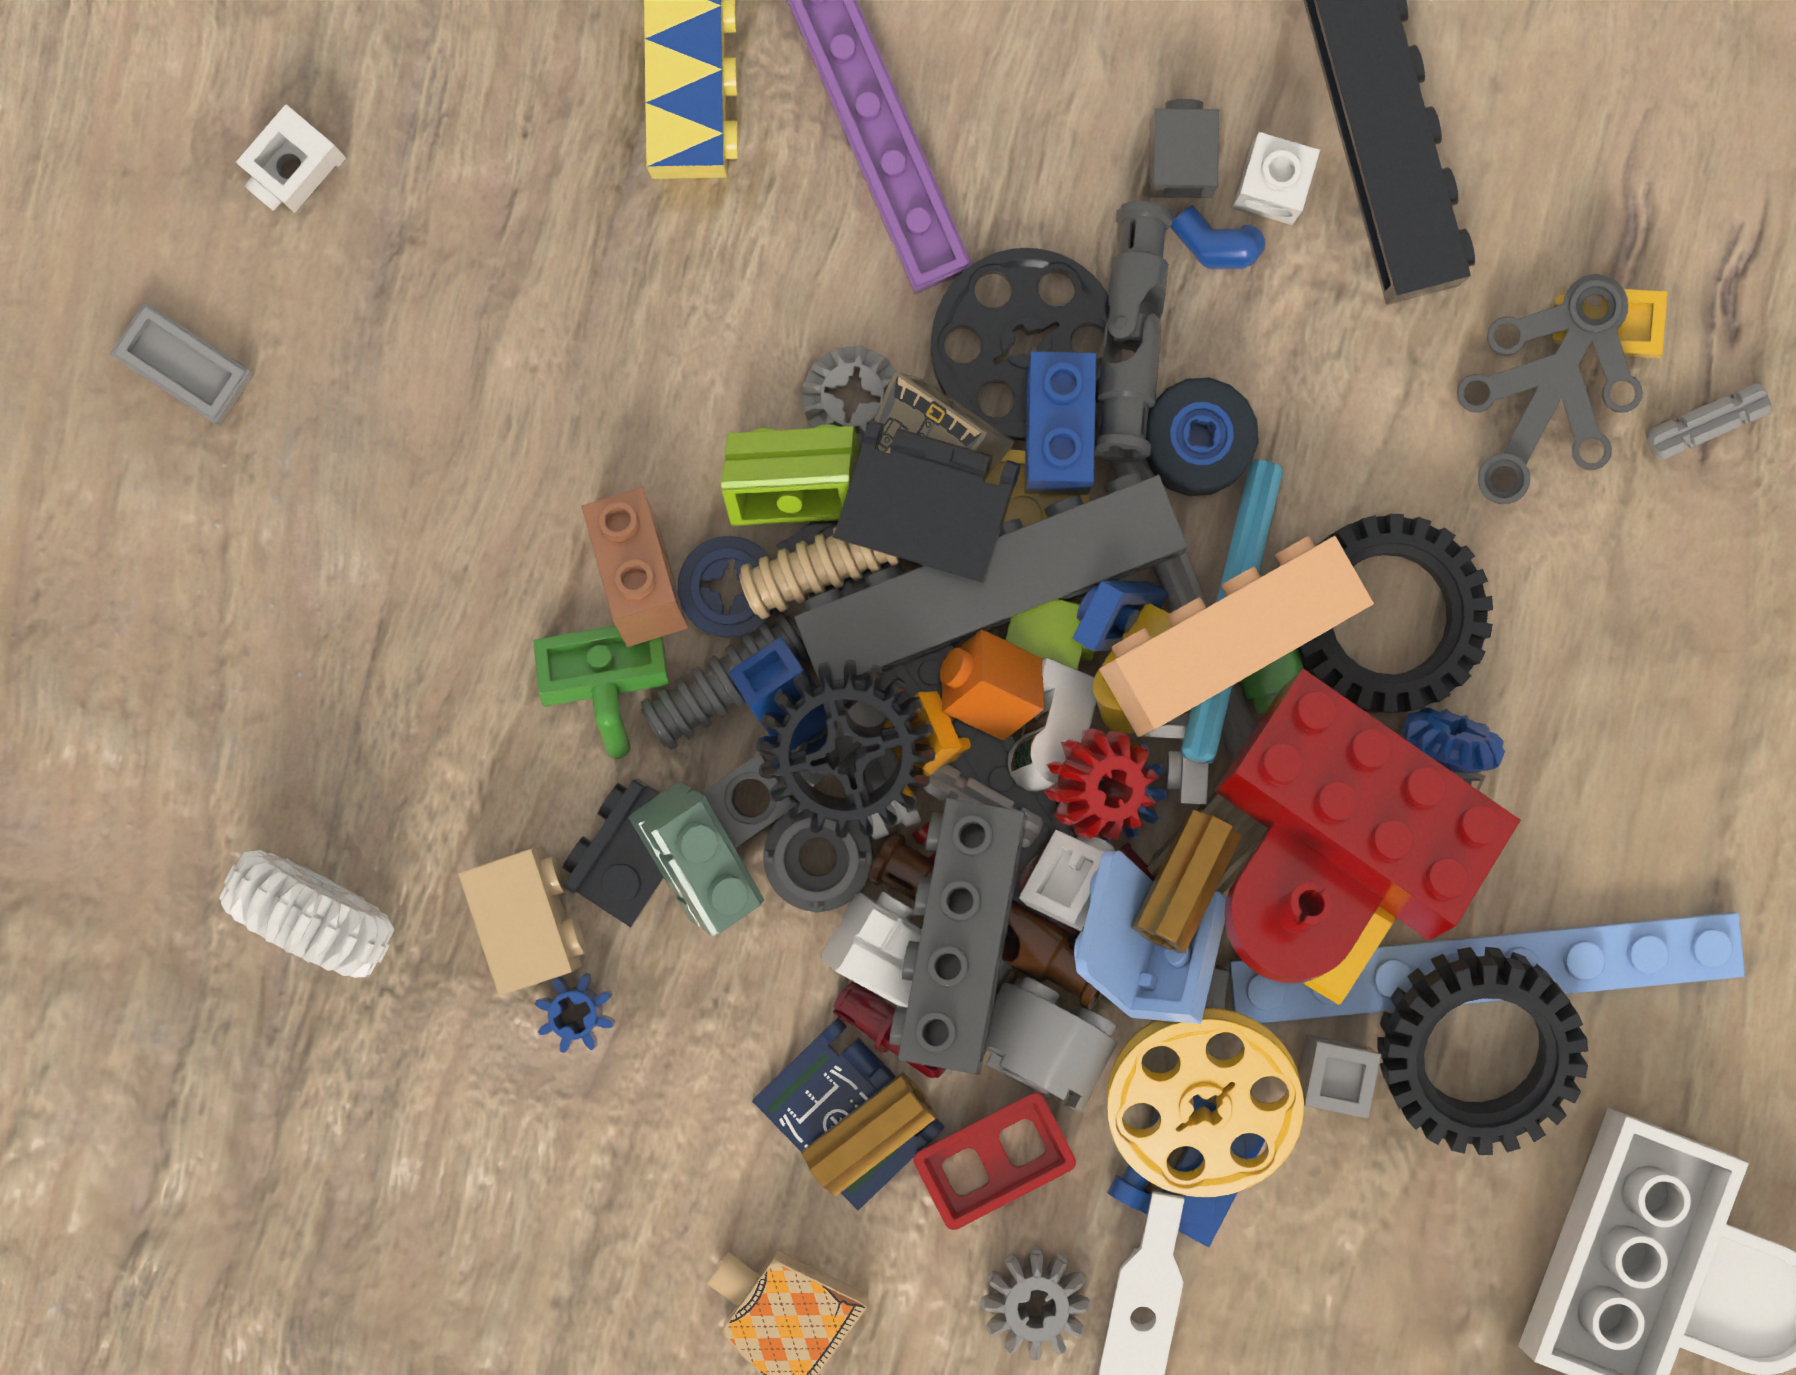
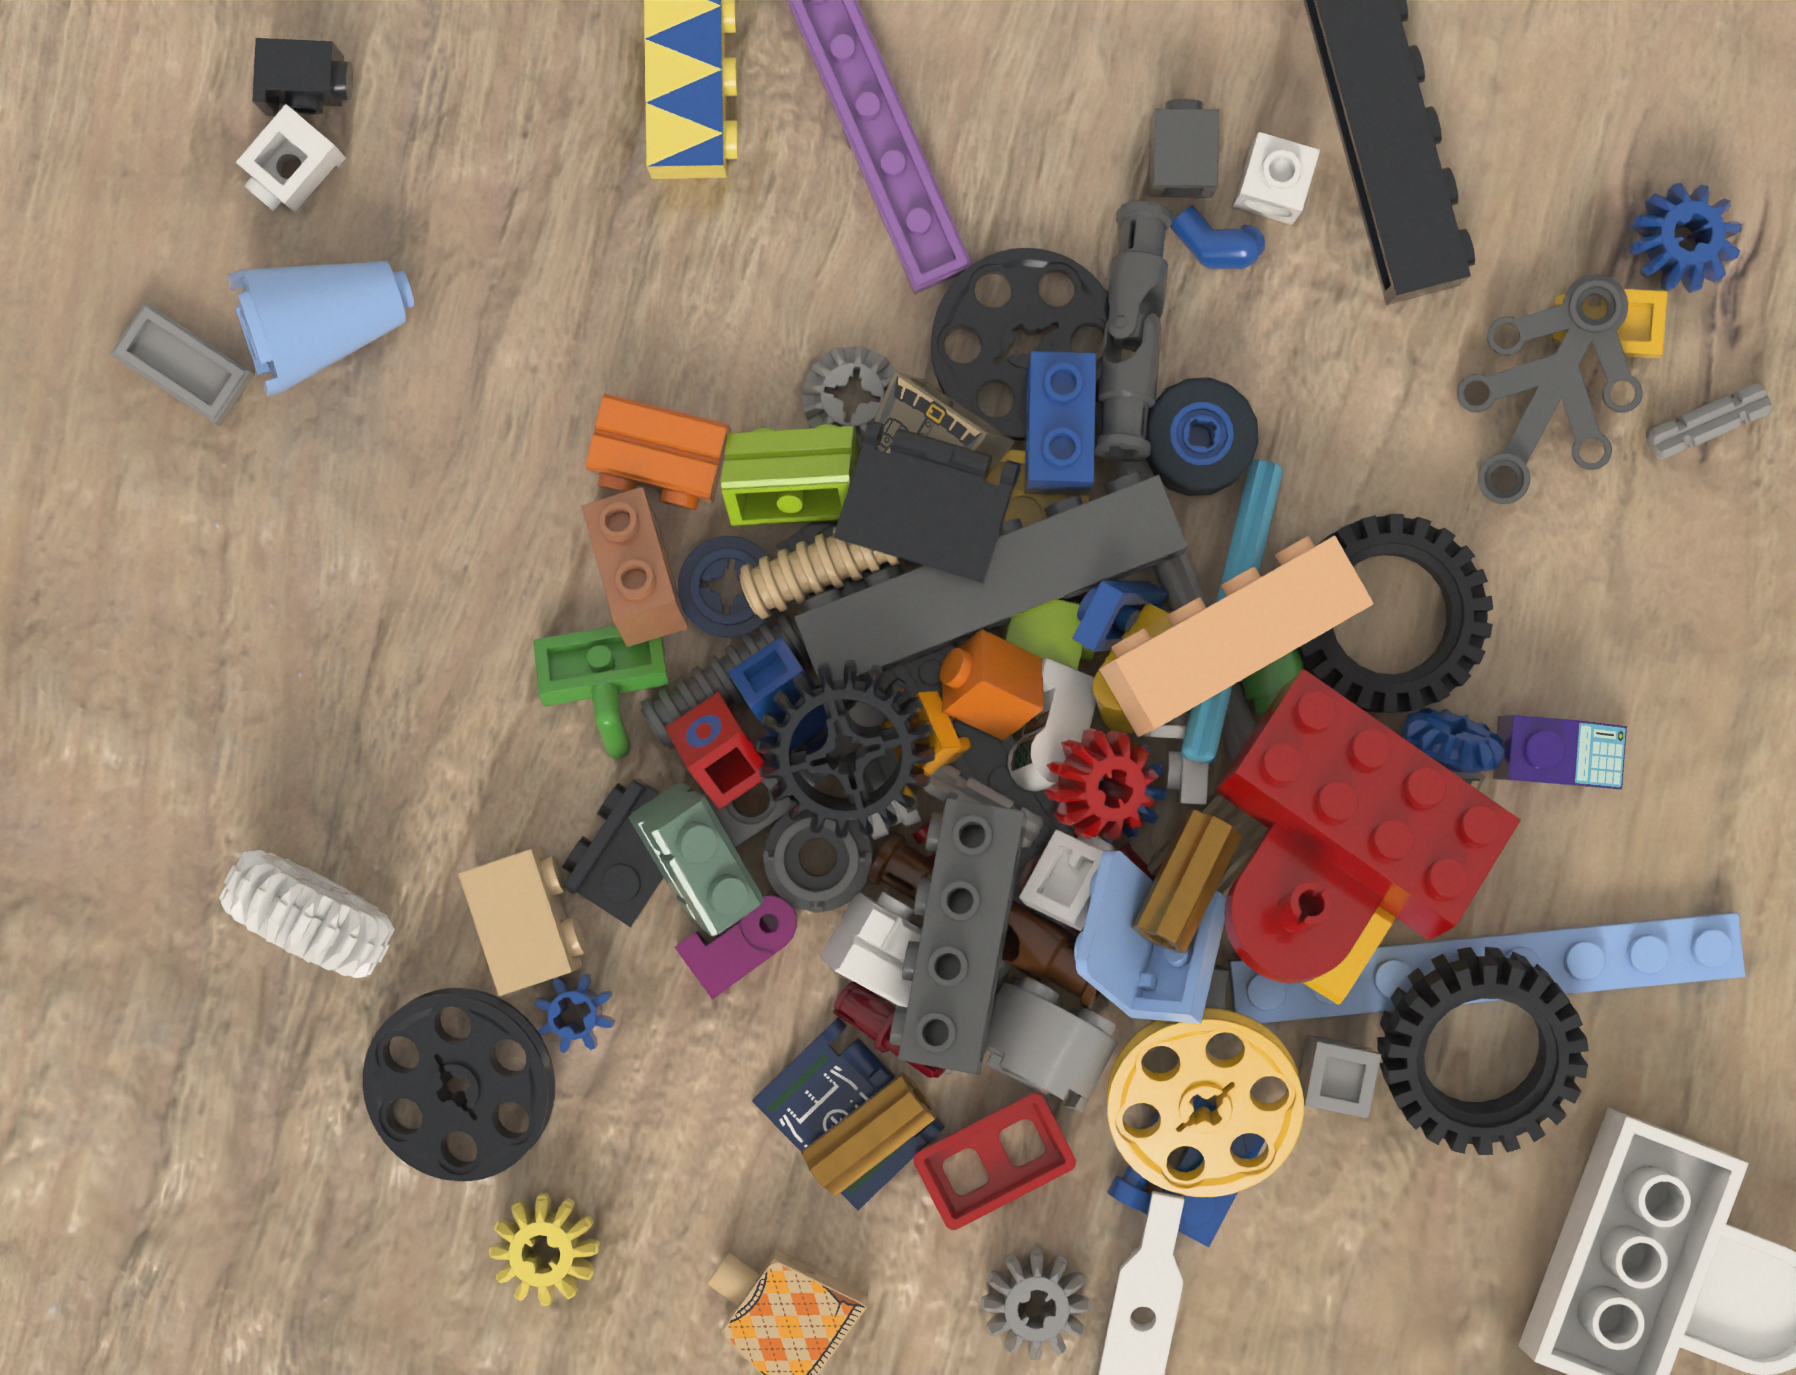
(300, 75): none -> black brick
(315, 315): none -> light blue cone
(466, 1111): none -> black wedge
(529, 1264): none -> light yellow gear
(657, 450): none -> orange brick
(717, 750): none -> red brick
(741, 946): none -> magenta leg
(1561, 751): none -> dark purple slope
(1707, 228): none -> blue gear

